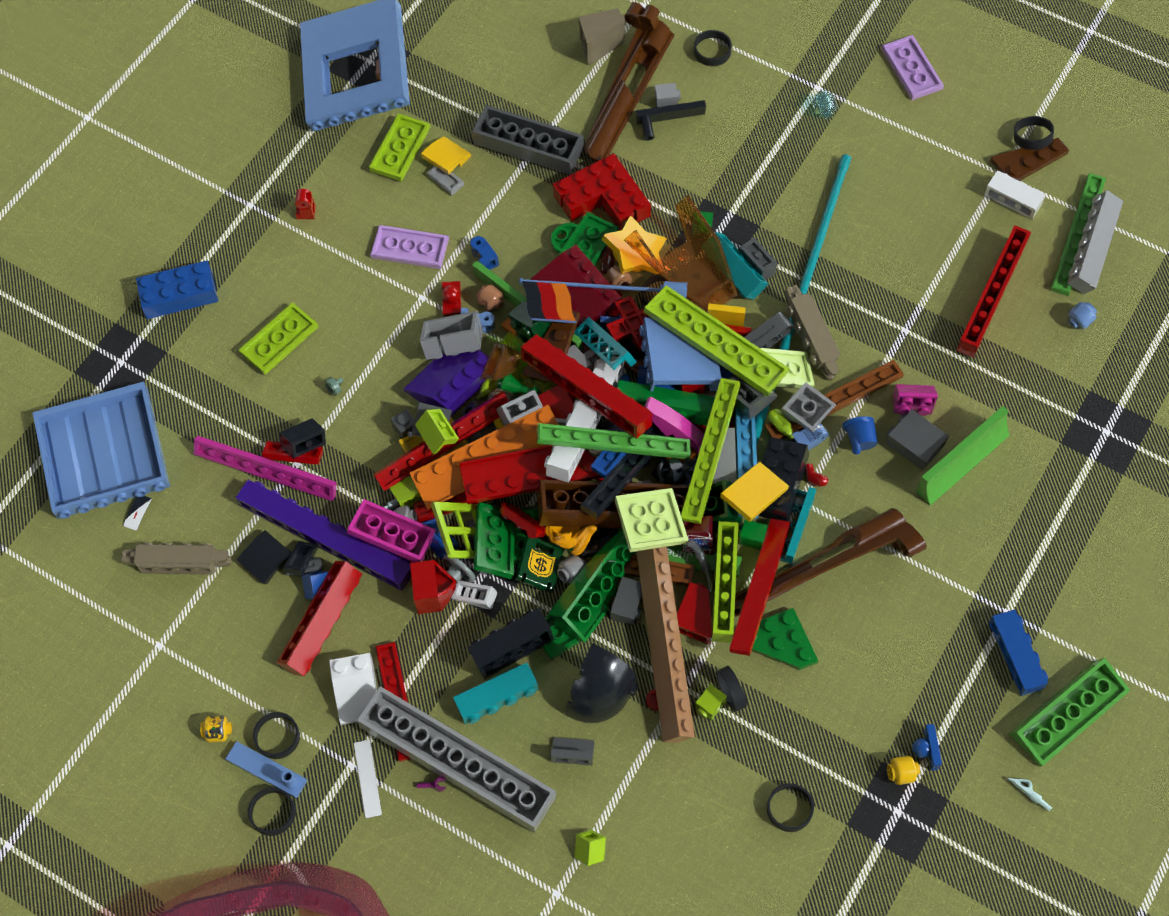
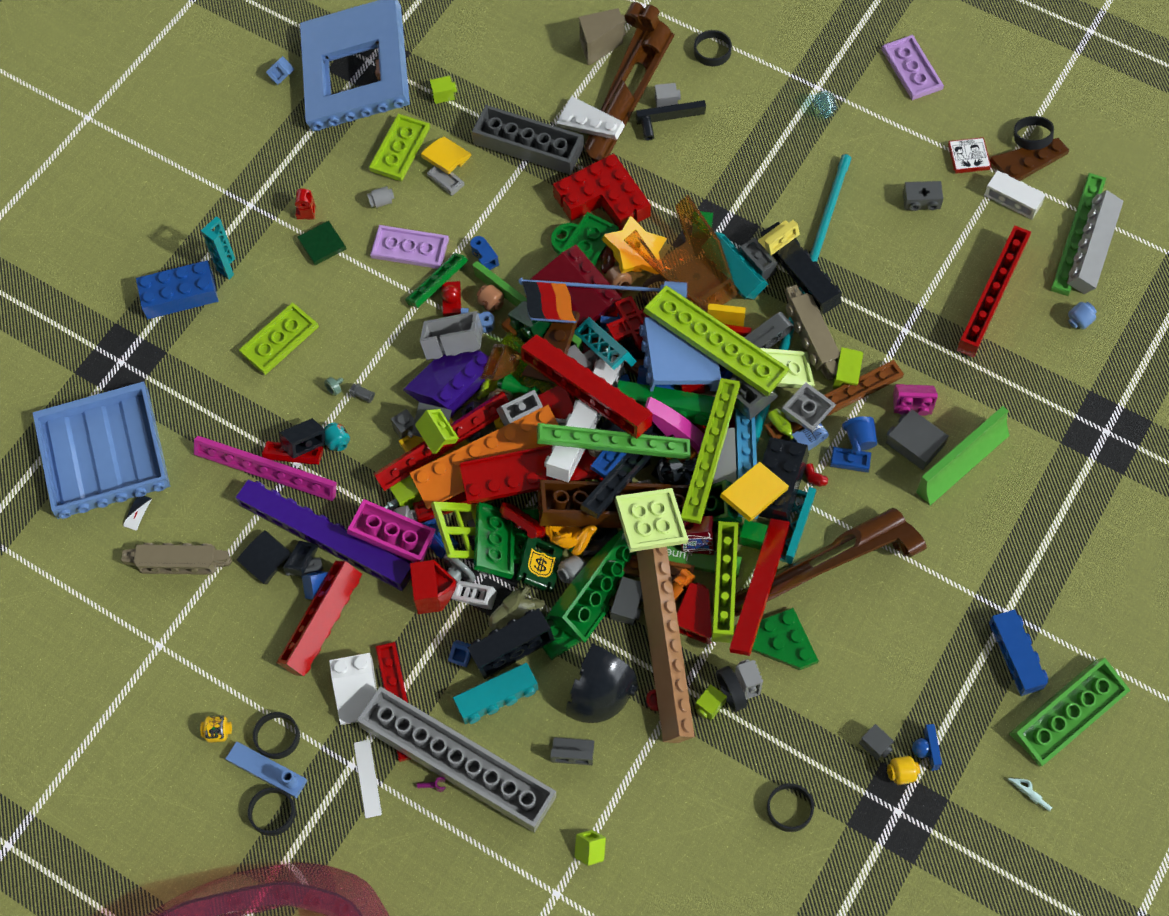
(219, 247): none -> teal fence
(280, 70): none -> medium blue panel
(321, 242): none -> dark green tile
(336, 437): none -> teal head
(362, 393): none -> dark grey pin
(380, 197): none -> light grey brick
(436, 280): none -> green tile
(443, 89): none -> lime brick
(459, 653): none -> blue slope
(514, 608): none -> olive animal
(588, 119): none -> white wing
(682, 580): none -> orange bar
(705, 566): dark grey piece -> none
(749, 678): none -> light grey brick
(779, 236): none -> light yellow panel
(807, 274): none -> black brick
(845, 459): none -> blue plate
(848, 368): none -> lime panel
(877, 743): none -> dark grey brick
(922, 195): none -> dark grey brick
(969, 155): none -> tile

